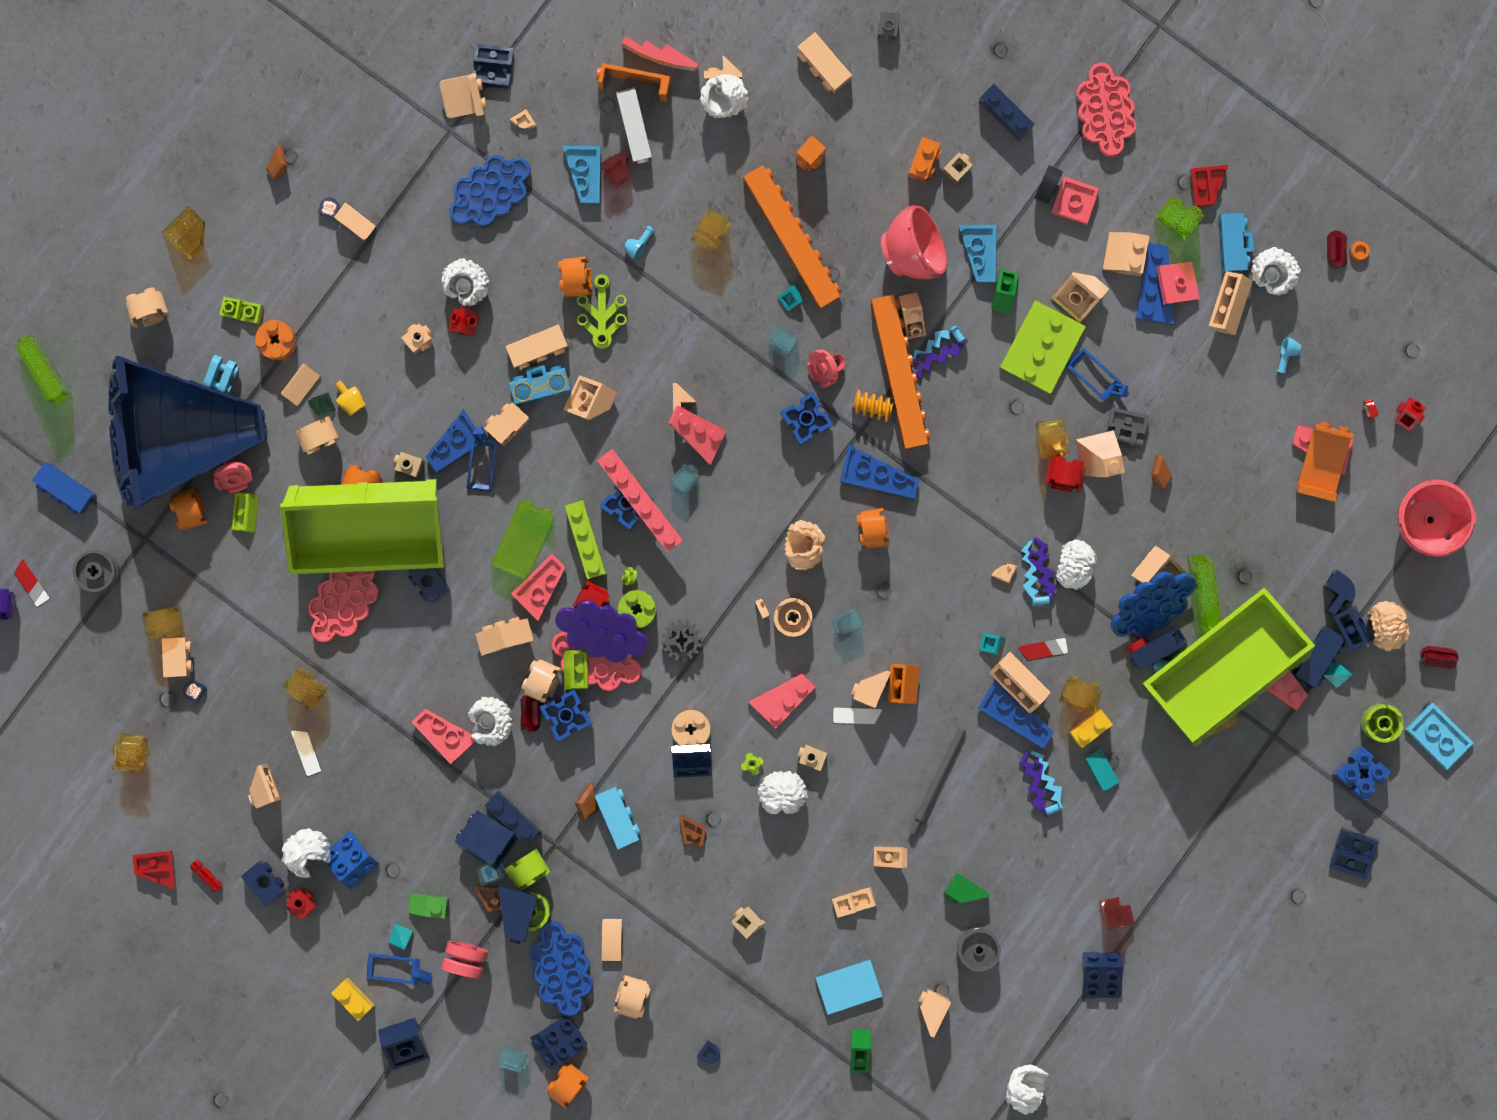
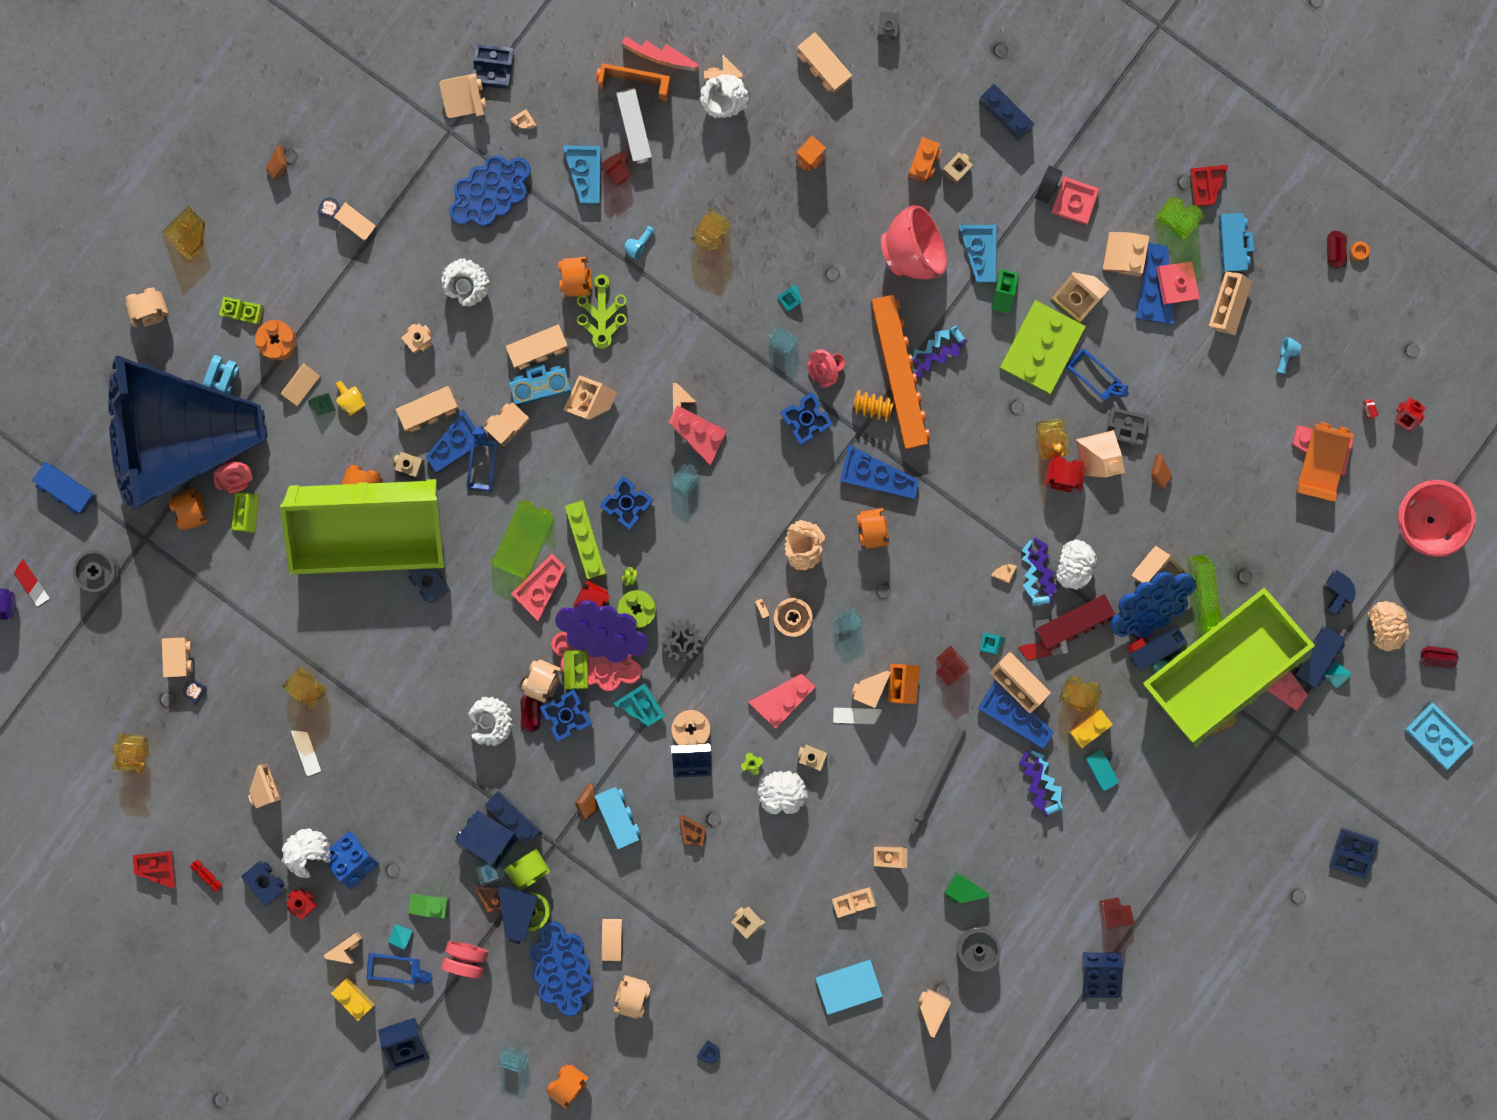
(42, 370): clear neon green slope -> none
(162, 622): clear yellow brick -> none
(317, 434): light nougat brick -> none
(340, 952): none -> light nougat slope
(342, 603): coral plate -> none
(427, 409): none -> light nougat brick
(444, 736): coral wing -> none
(463, 321): red brick -> none
(503, 635): light nougat brick -> none
(558, 1042): dark blue bracket -> none
(639, 500): coral plate -> none
(641, 705): none -> teal wing
(791, 237): orange brick -> none
(860, 1051): green slope -> none
(912, 315): light nougat slope -> none
(951, 665): none -> clear red brick
(1026, 1088): white hair -> none
(1074, 622): none -> dark red brick
(1106, 109): coral plate -> none
(1275, 271): white hair -> none
(1349, 773): blue brick -> none
(1353, 628): dark blue brick -> none
(1393, 723): lime brick -> none

